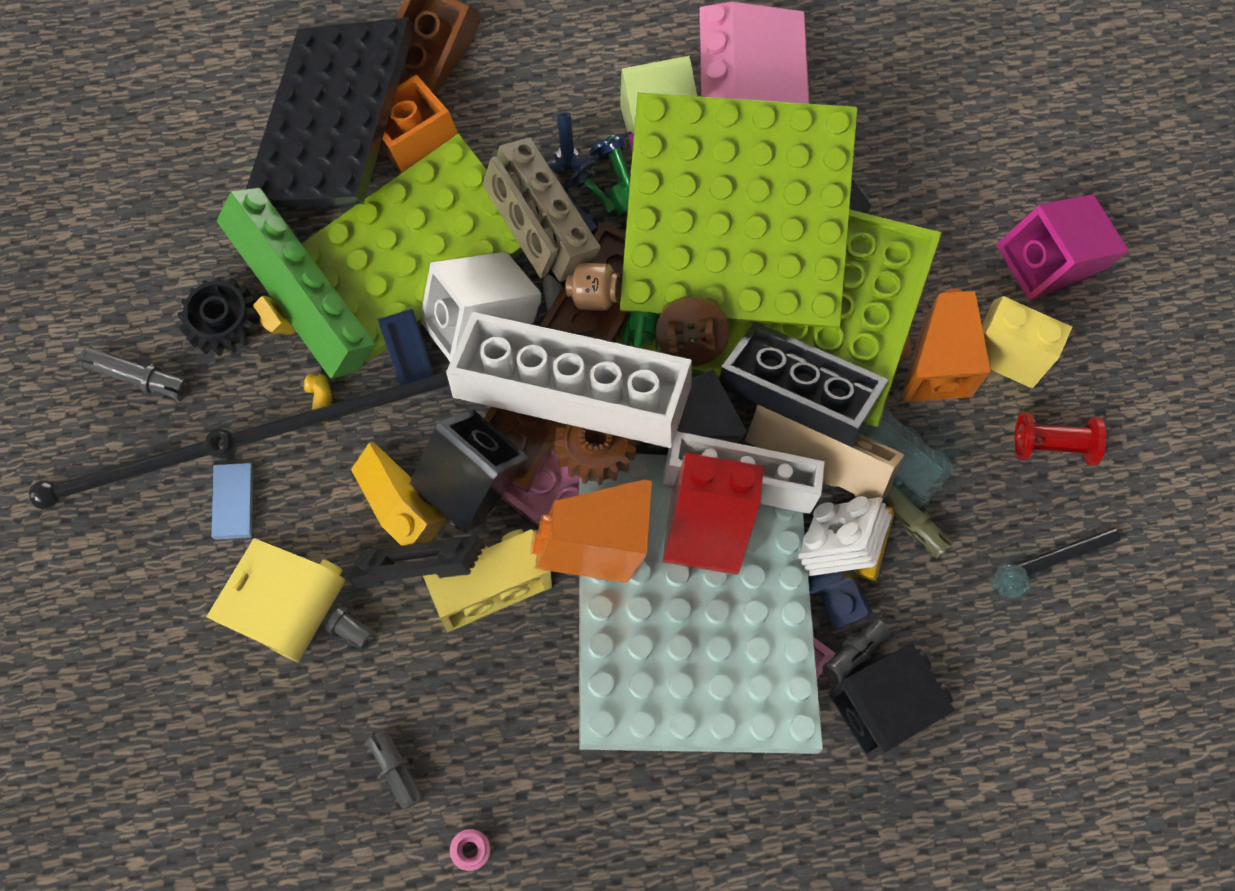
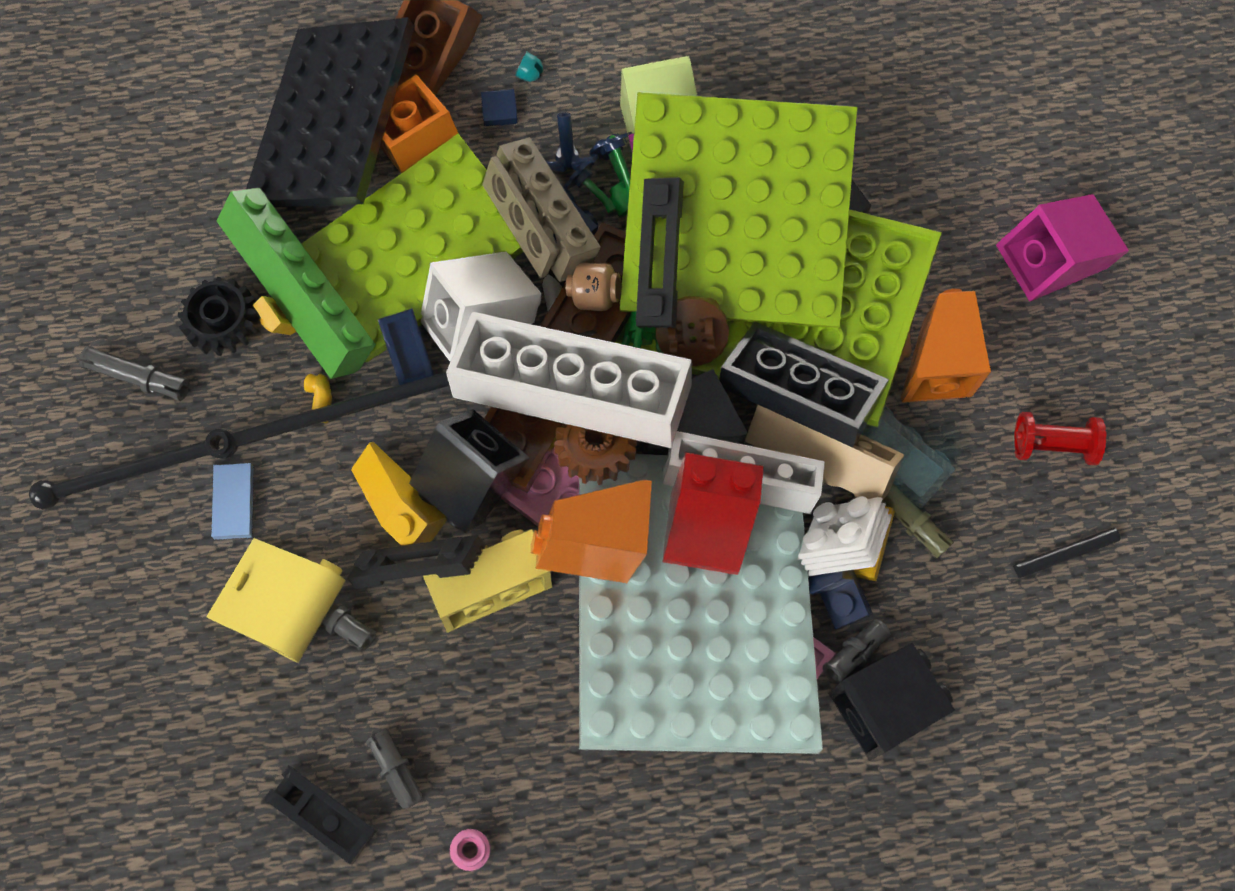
(321, 816): none -> black plate
(499, 107): none -> dark blue tile
(529, 68): none -> teal hinge
(660, 199): none -> black container
(753, 53): bright pink slope -> none
(1011, 581): clear light blue plate -> none
(1022, 341): light yellow slope -> none

